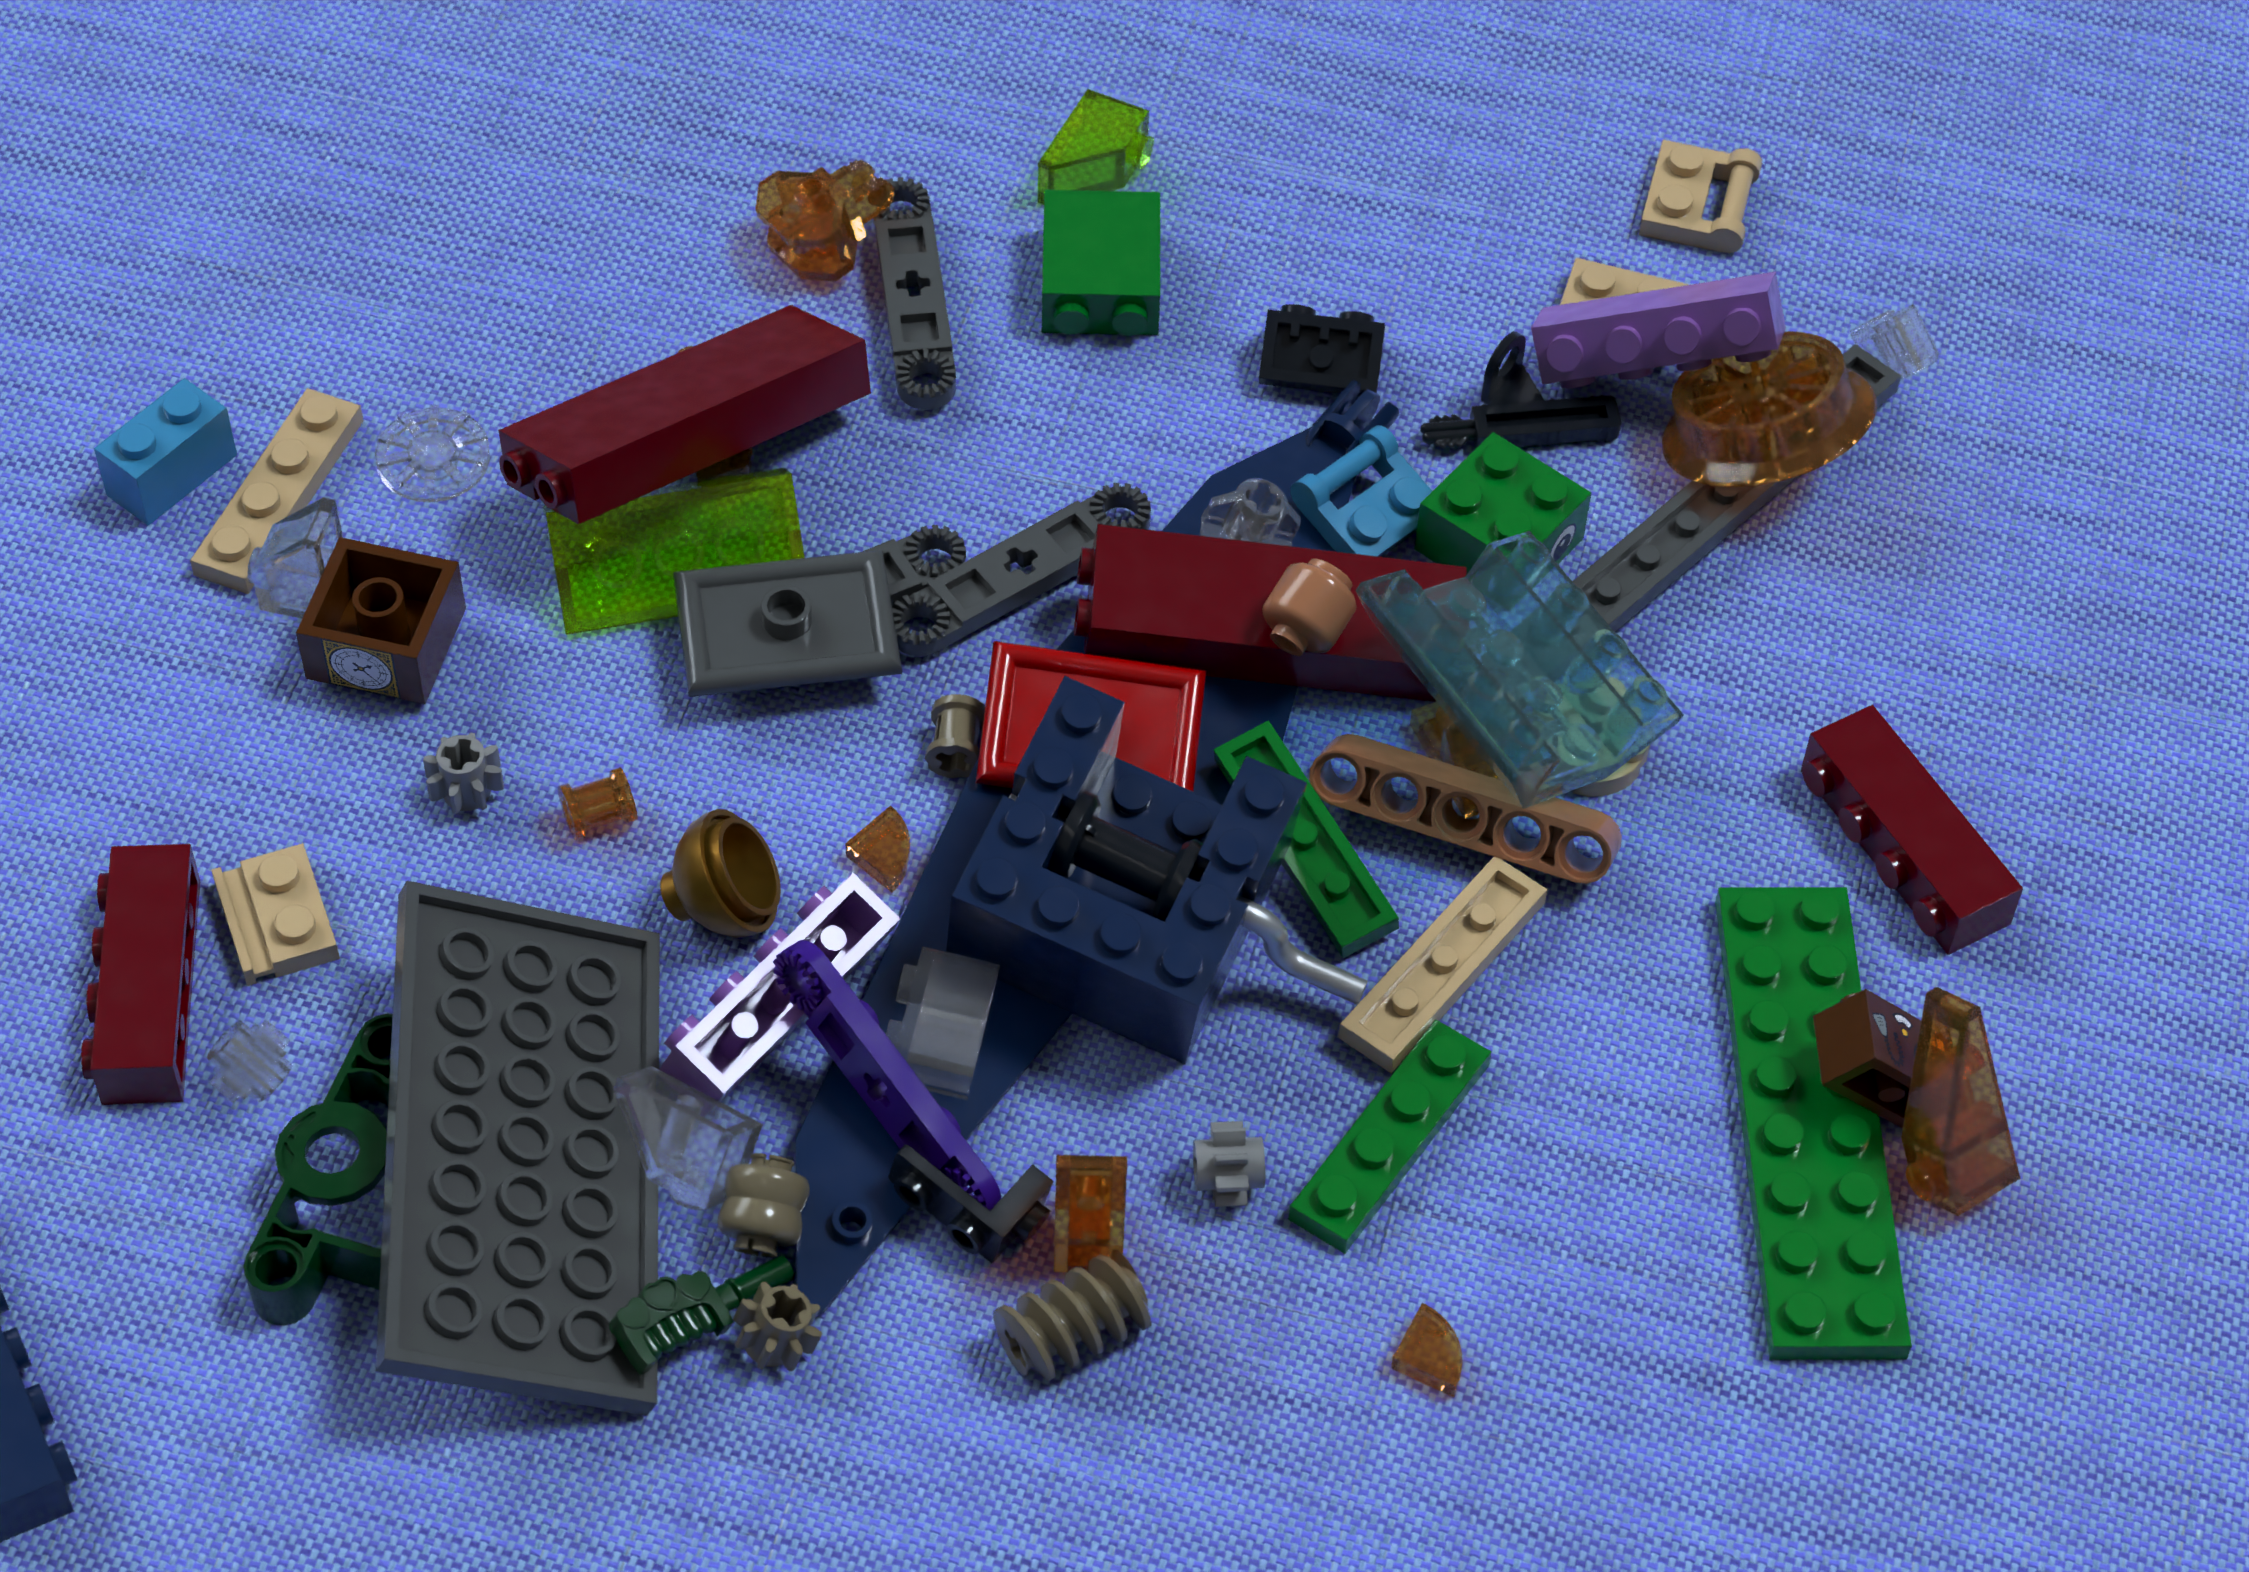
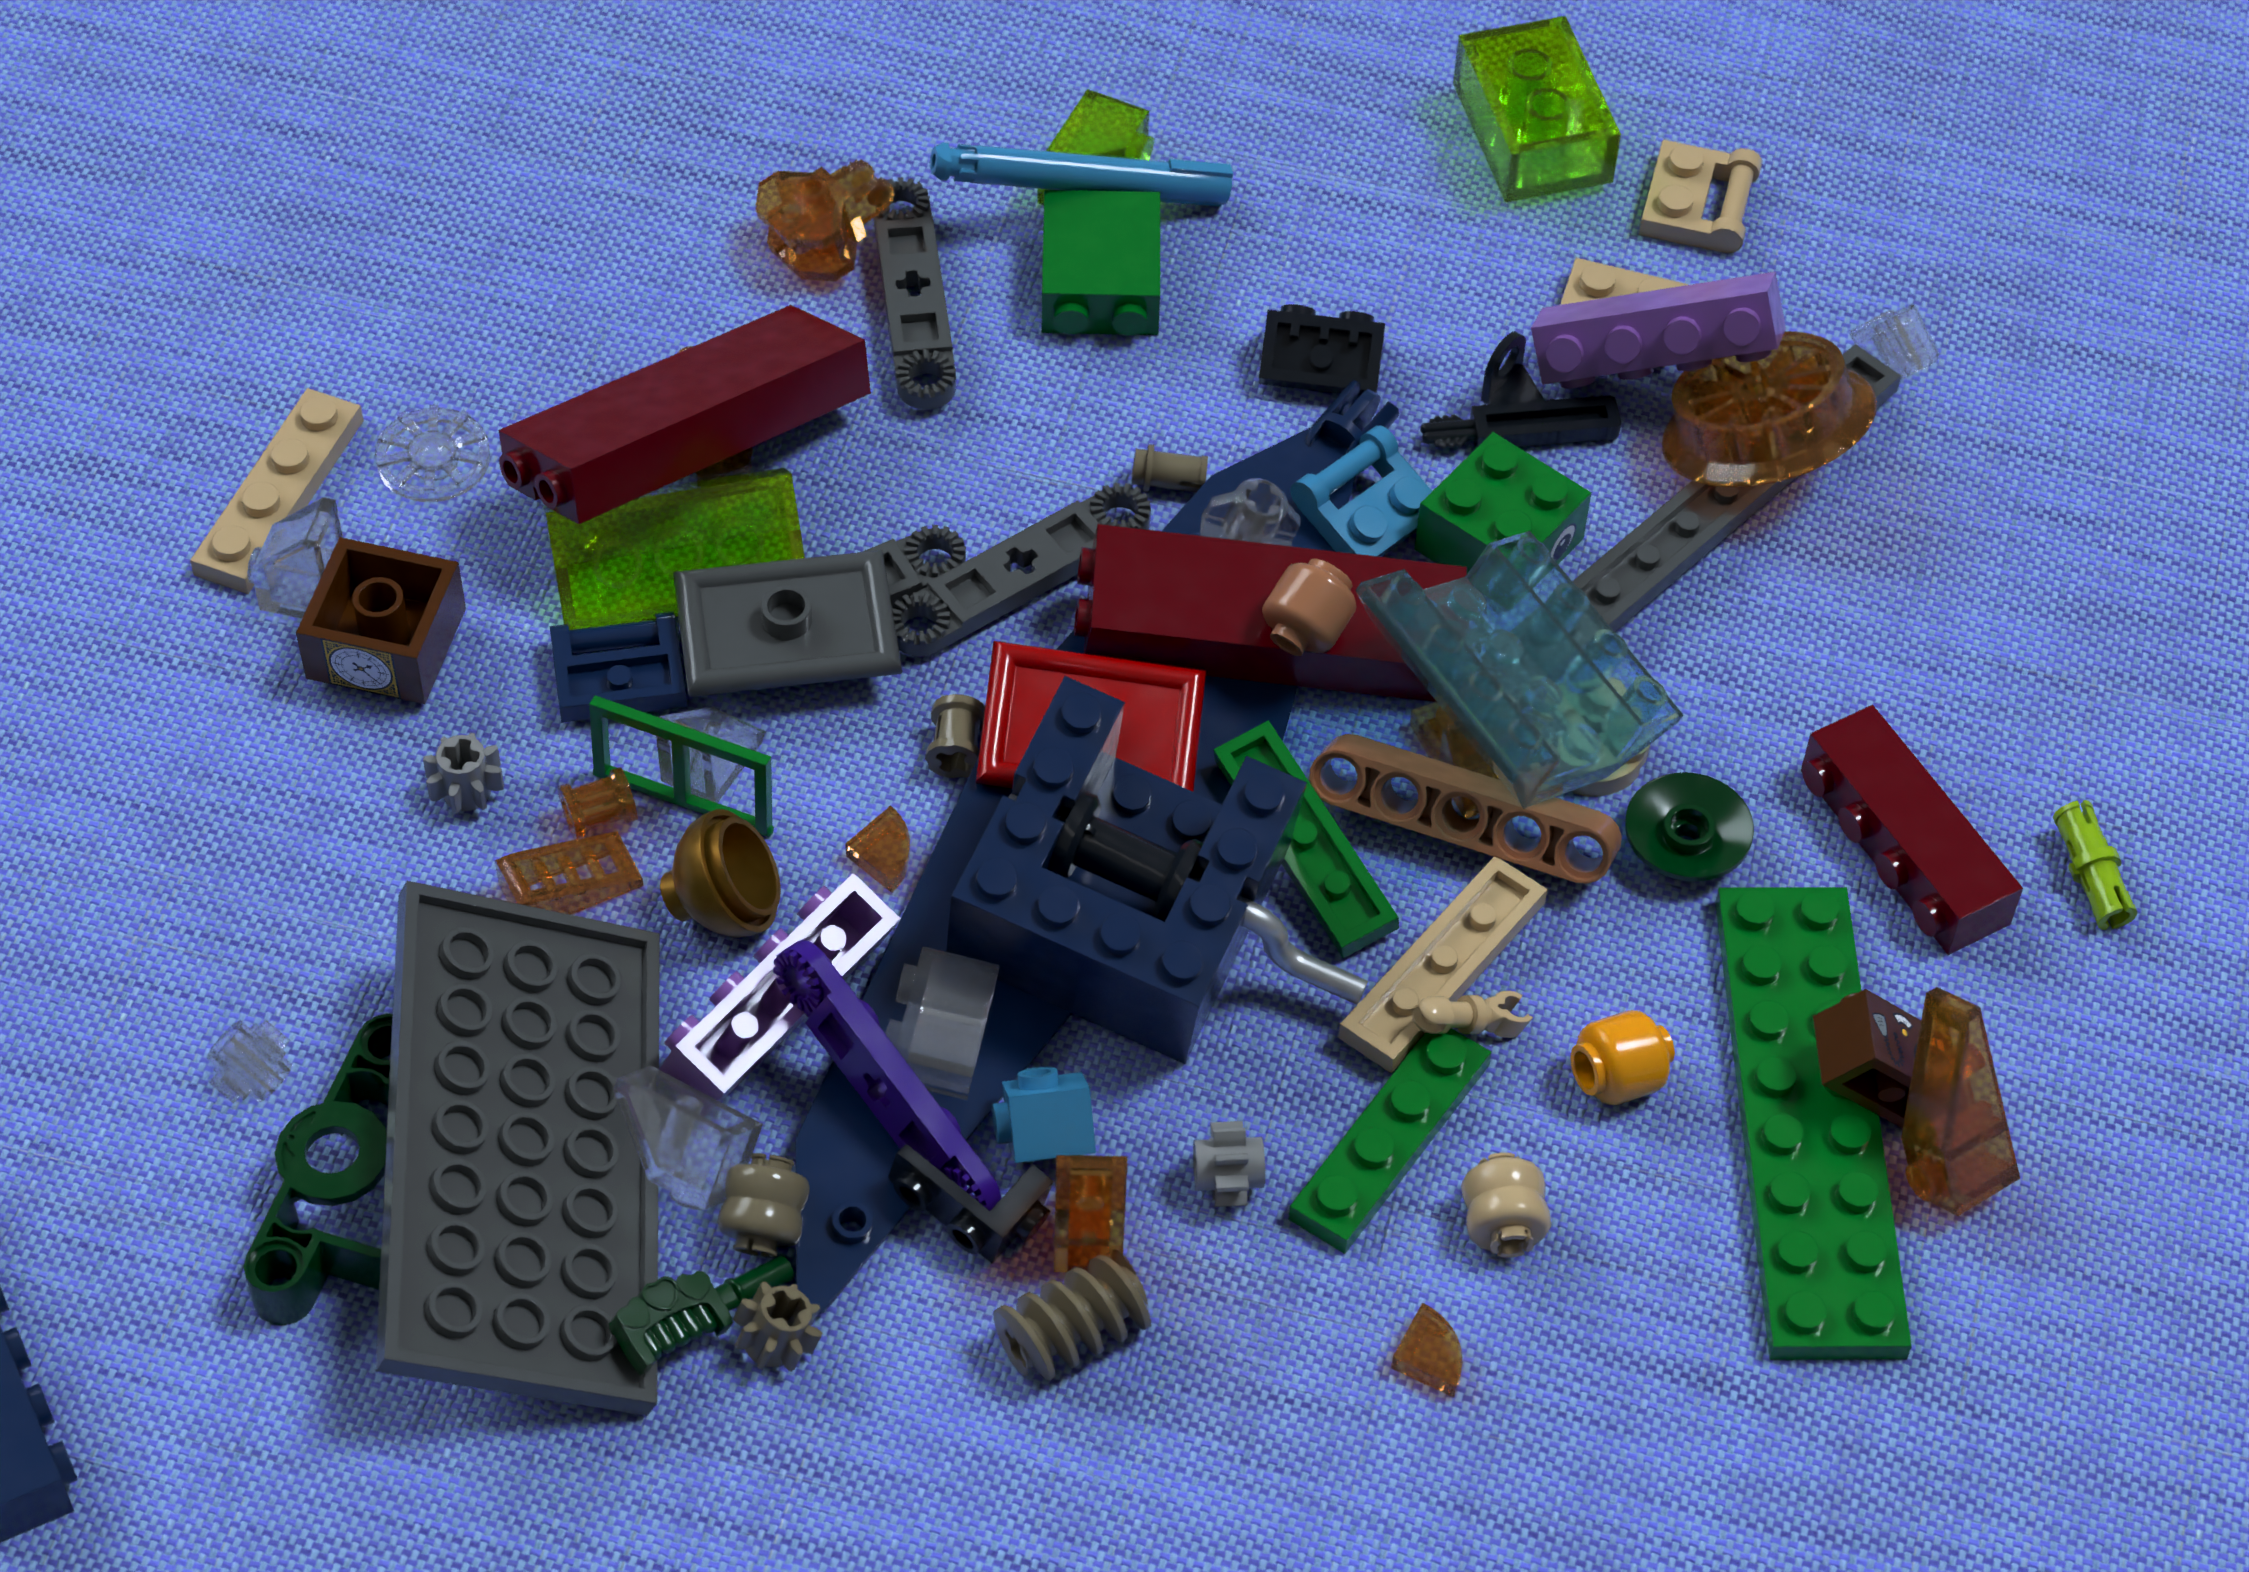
(143, 975): dark red brick -> none
(166, 451): dark azure brick -> none
(276, 914): tan plate -> none
(540, 864): none -> clear orange slope
(635, 677): none -> dark blue plate
(682, 739): none -> green window
(708, 773): none -> clear slope
(1045, 1115): none -> dark azure brick
(1168, 470): none -> dark tan pin
(1175, 180): none -> dark azure piece
(1471, 1015): none -> tan piece
(1506, 1205): none -> tan piece
(1536, 109): none -> clear neon green brick
(1622, 1057): none -> light orange head
(1692, 808): none -> dark green dish
(2095, 865): none -> lime pin

